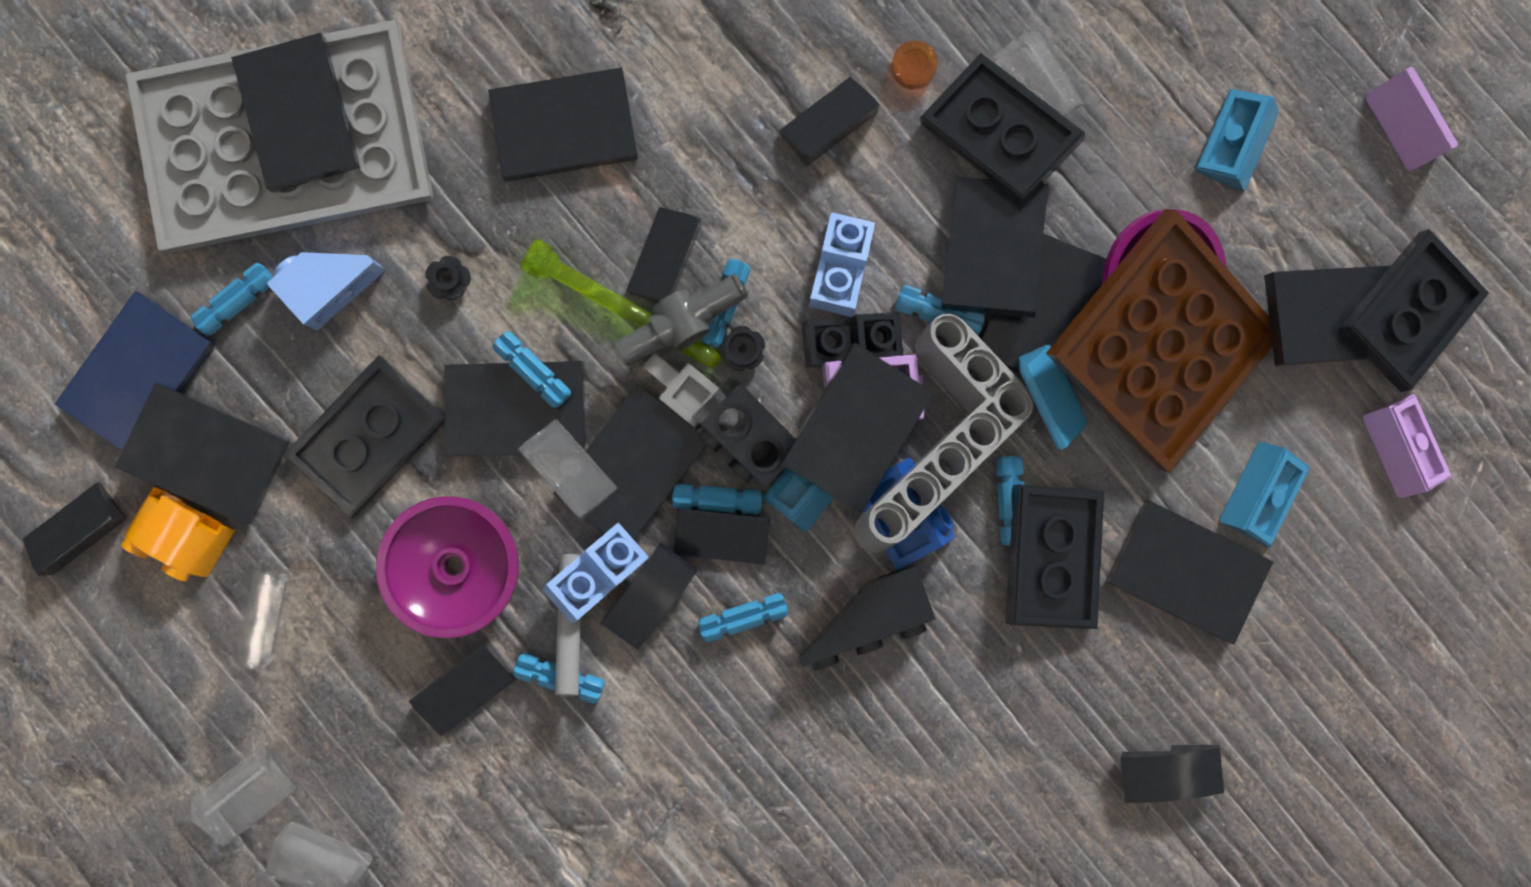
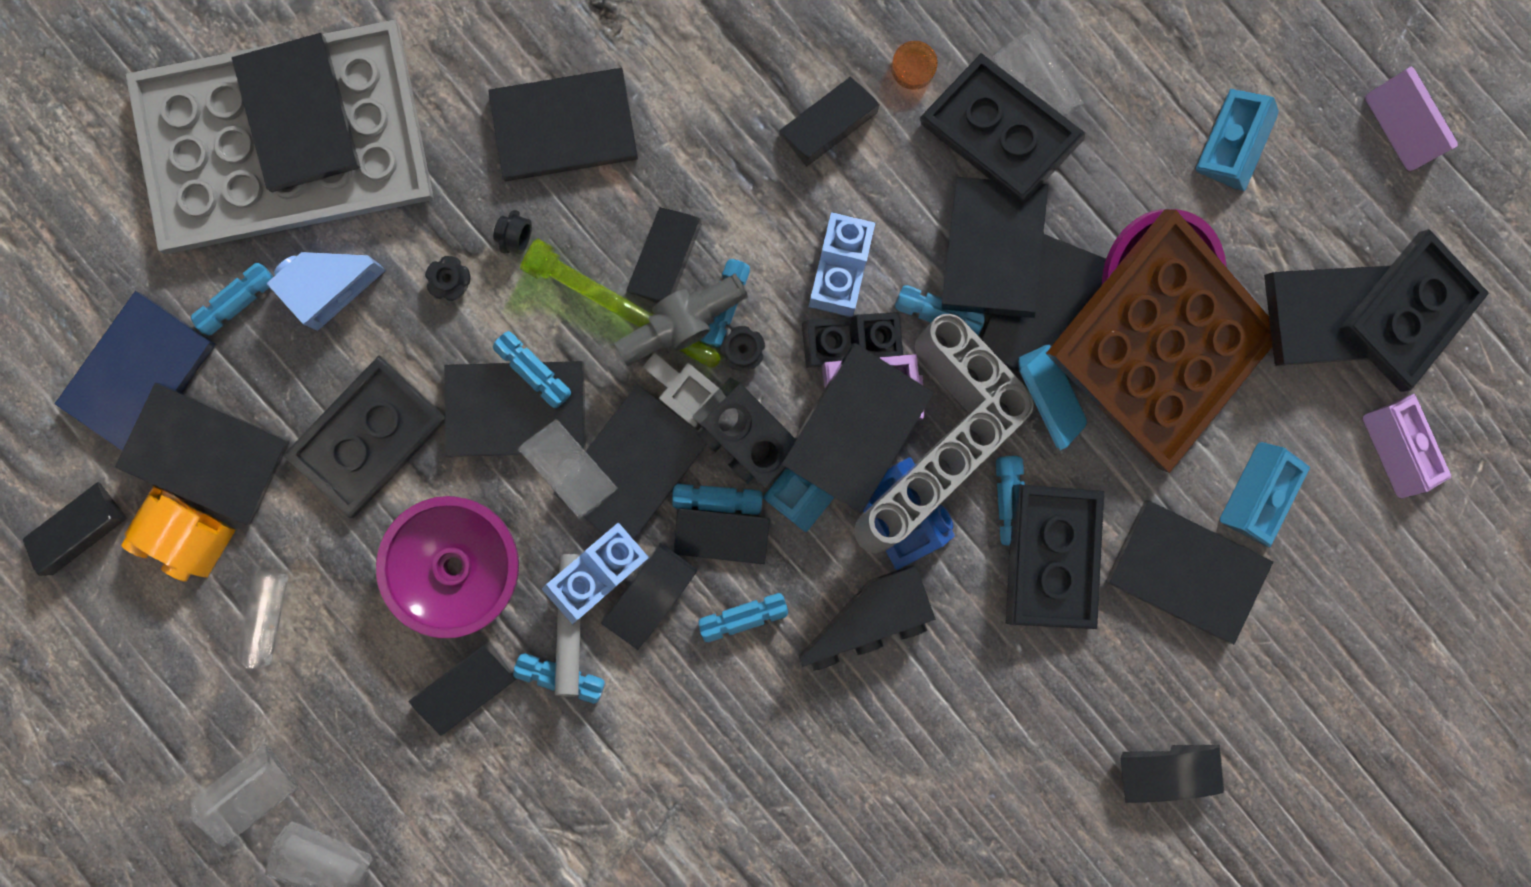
(512, 233): none -> black plate

